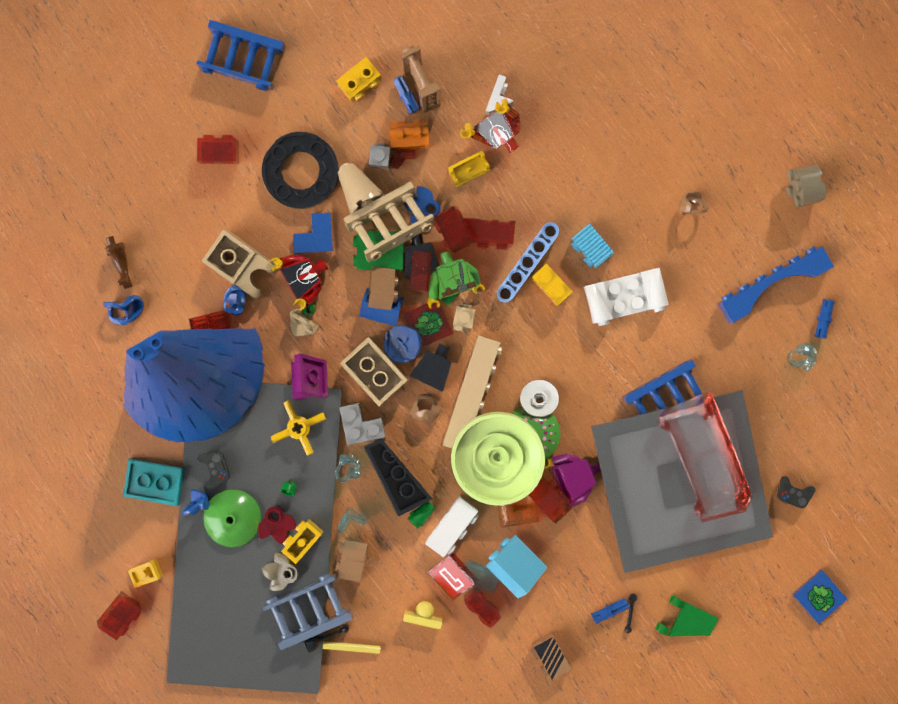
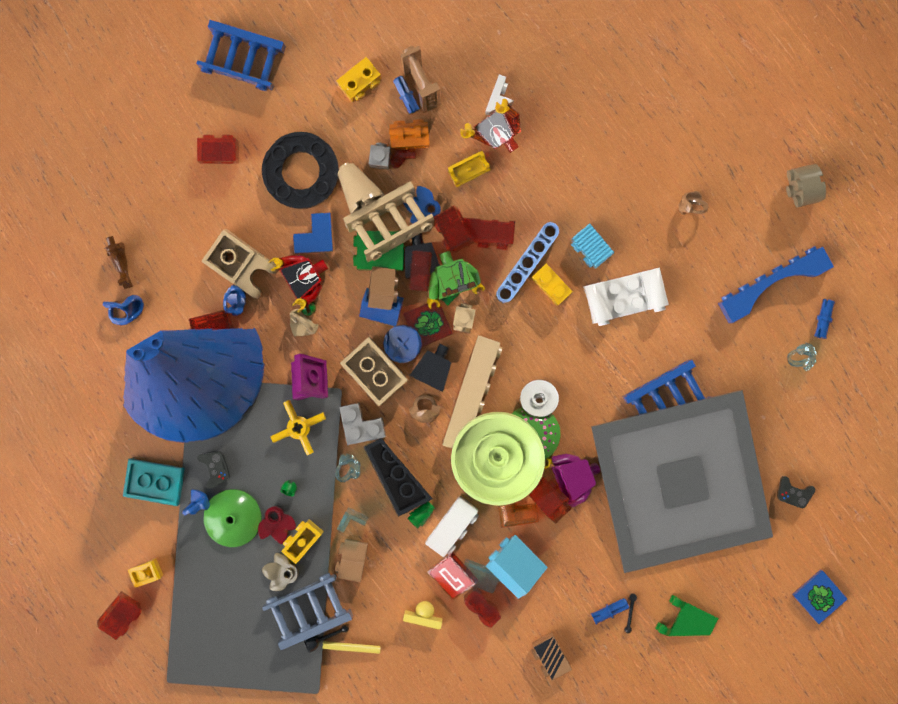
(707, 457): clear windscreen -> none

